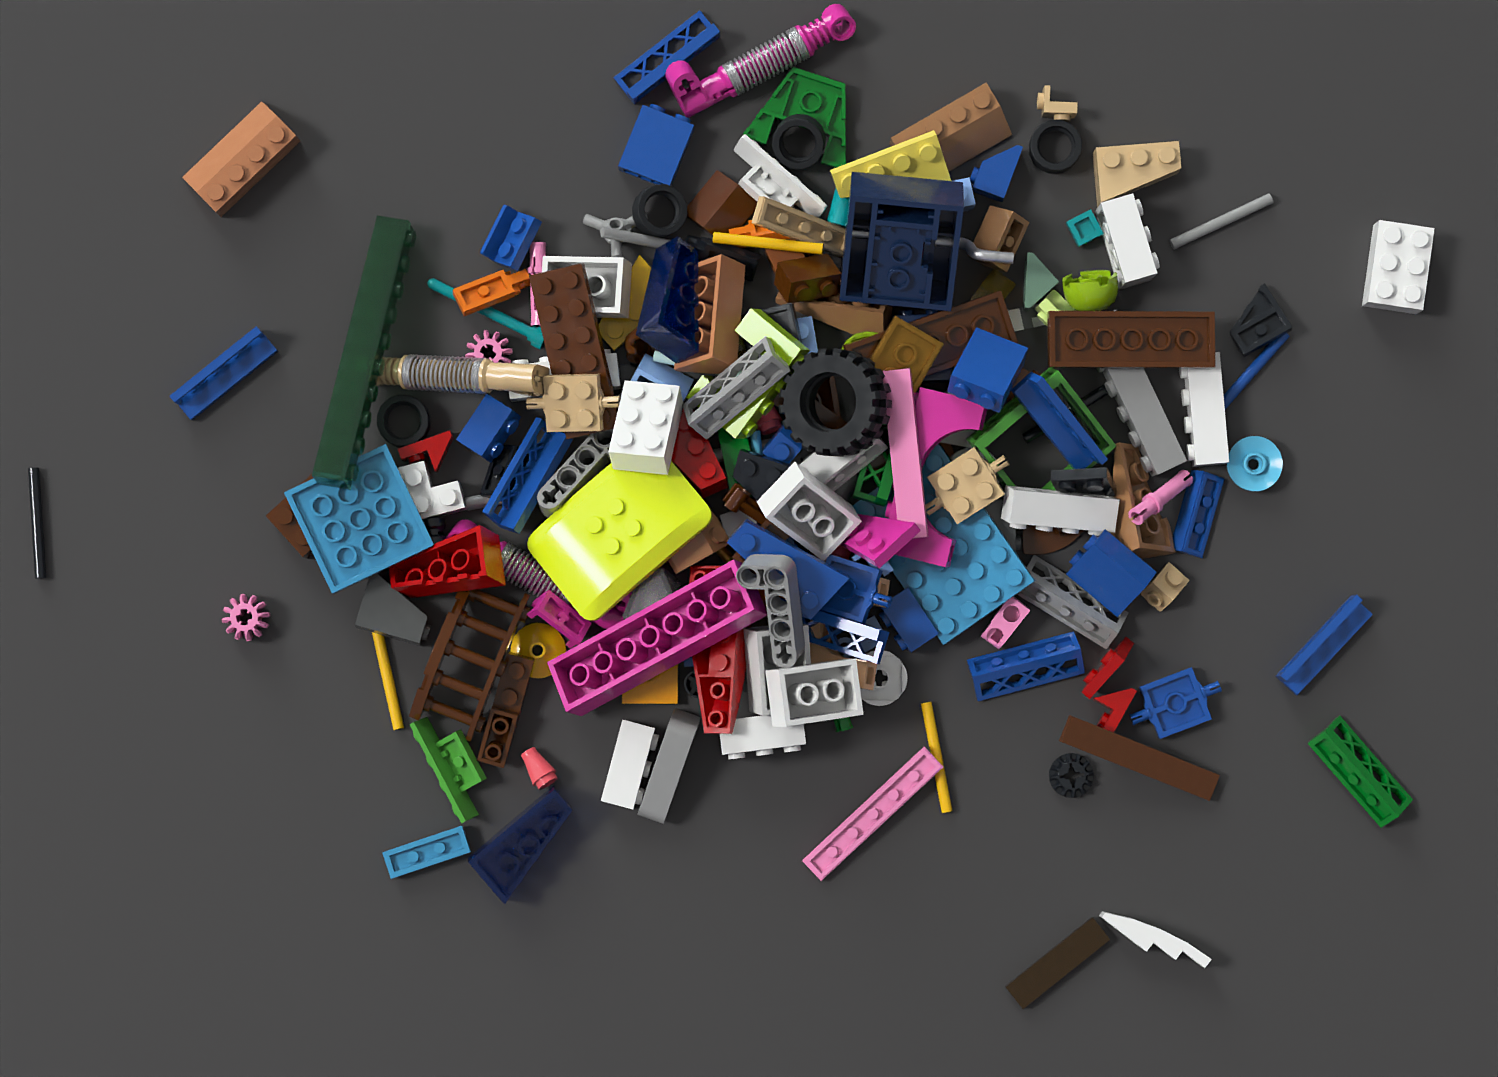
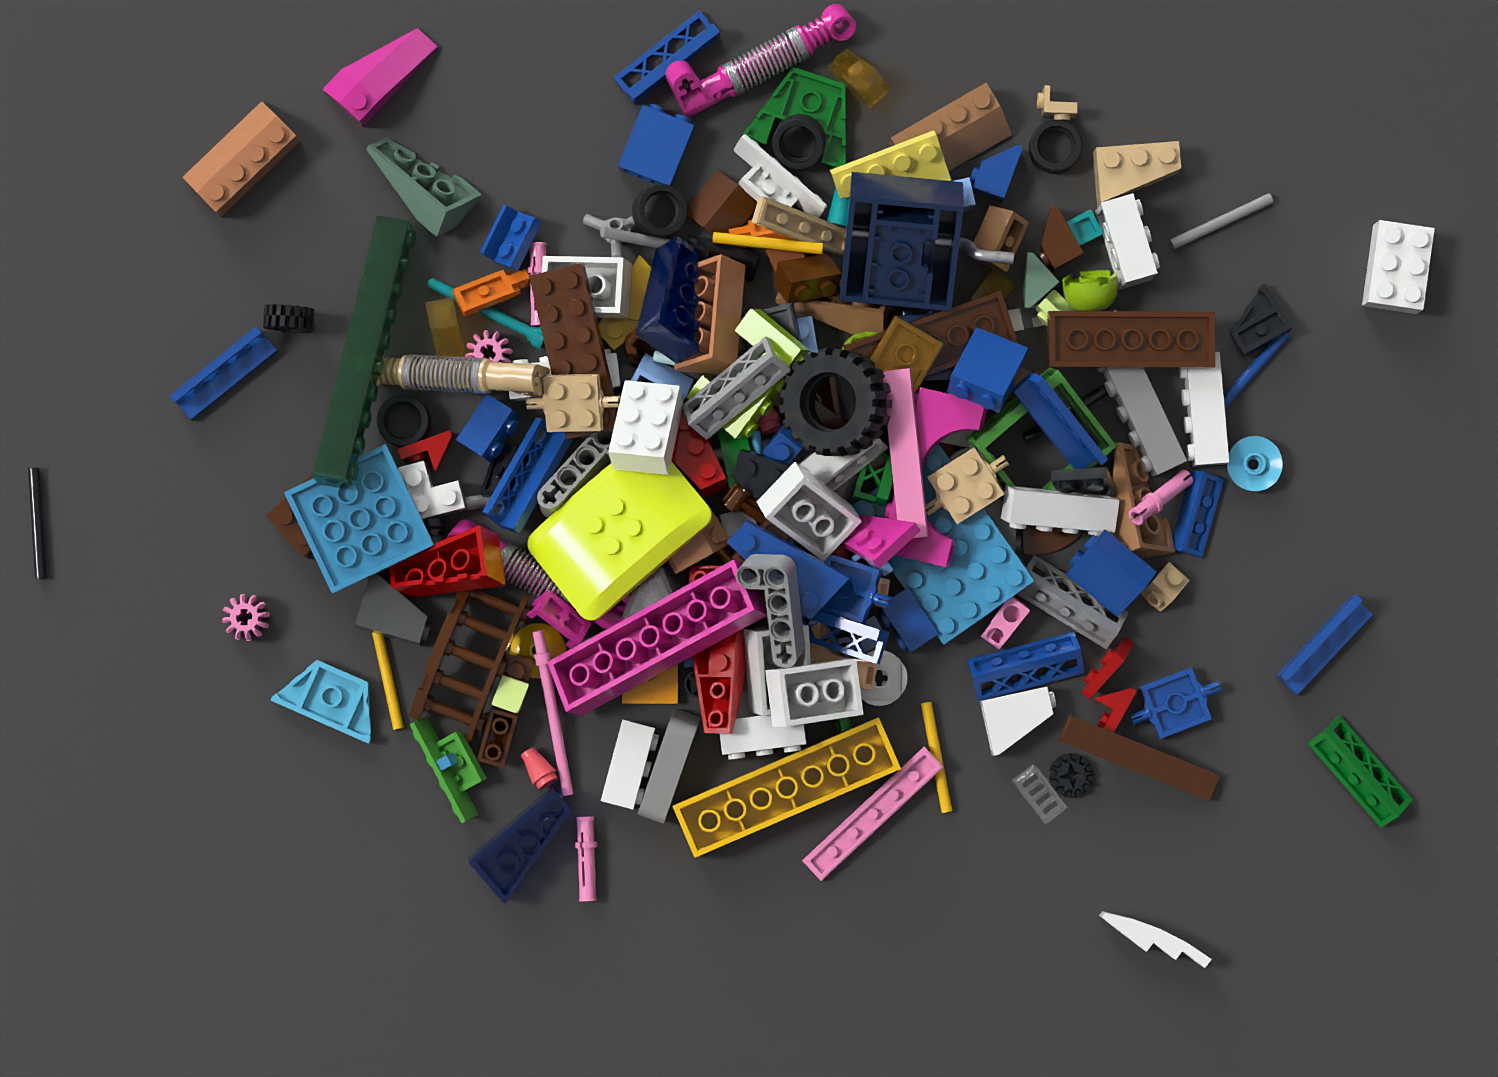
(288, 318): none -> black tyre
(330, 698): none -> medium azure wing
(374, 79): none -> dark pink wedge
(426, 852): dark azure plate -> none
(430, 195): none -> sand green wedge
(445, 327): none -> clear yellow slope
(447, 761): none -> dark azure piece
(510, 694): none -> yellowish green slope
(541, 658): none -> bright pink bar
(586, 858): none -> bright pink pin
(786, 787): none -> yellow brick
(859, 78): none -> clear yellow slope
(1015, 715): none -> white slope
(1025, 775): none -> clear slope
(1057, 963): dark brown tile -> none
(1058, 243): none -> reddish brown slope

